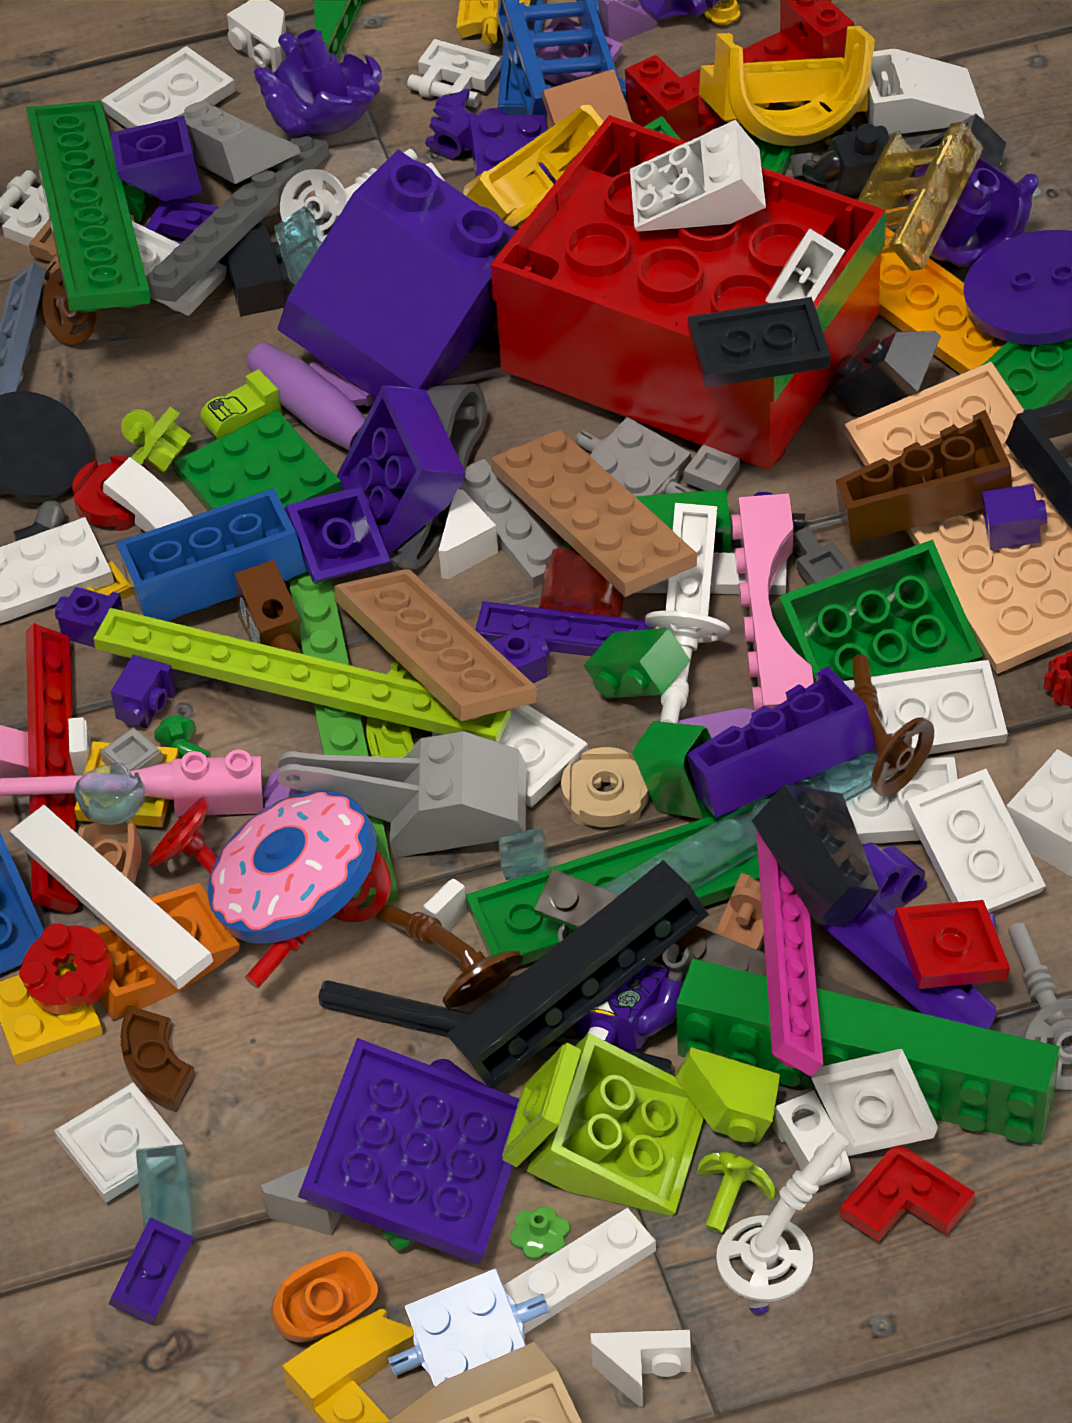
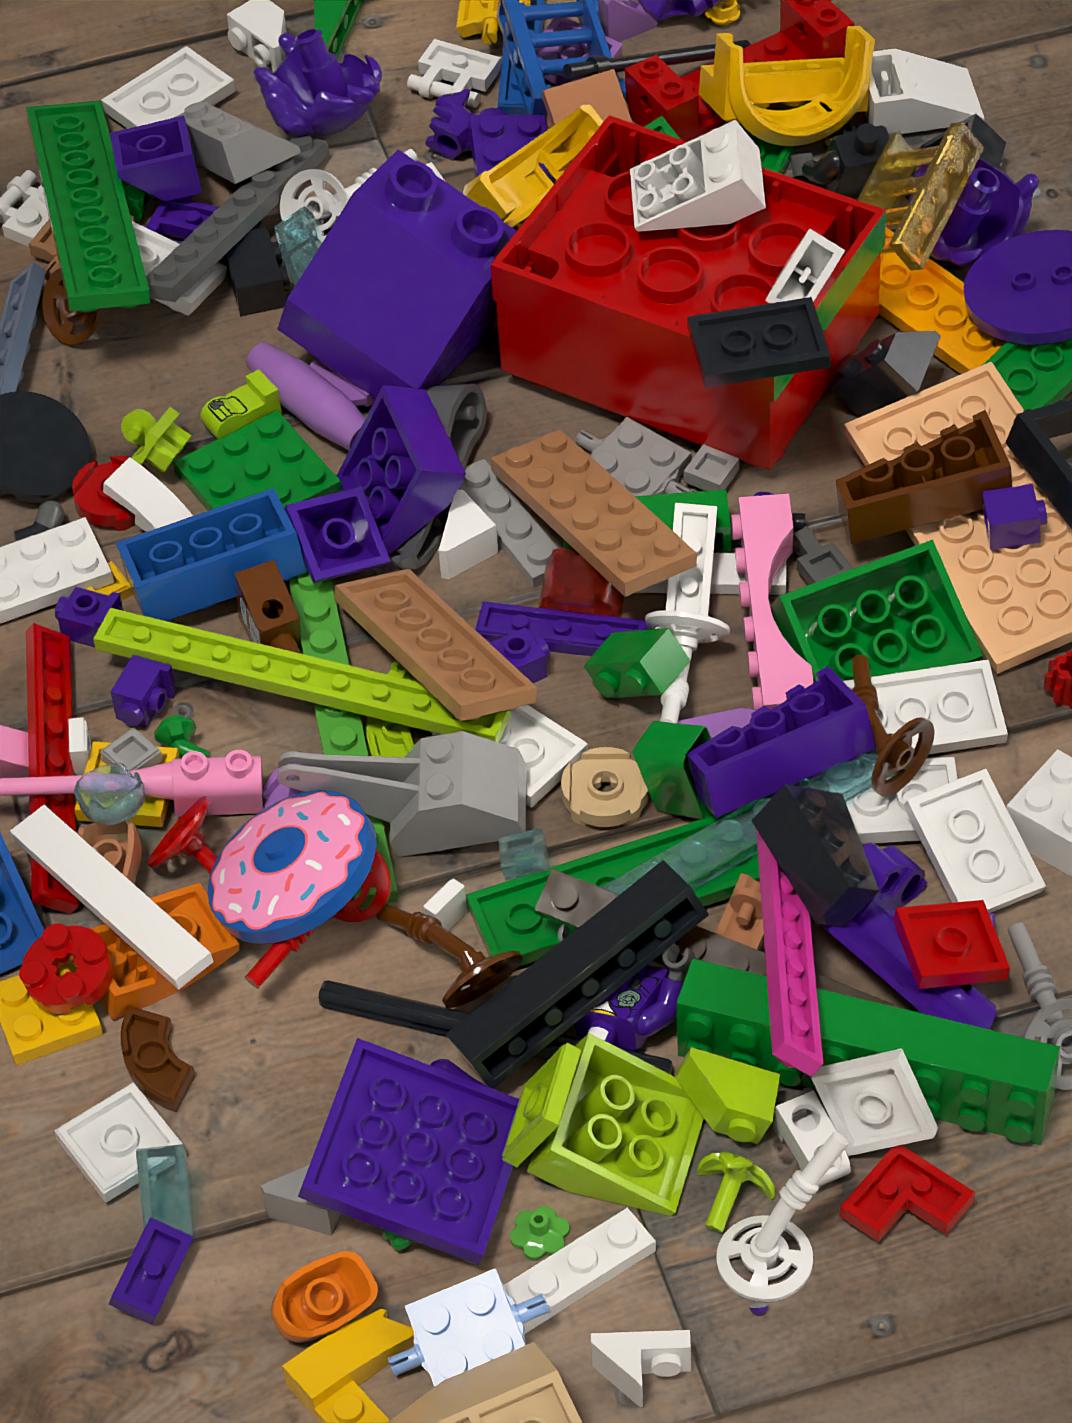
(601, 63): none -> black bar

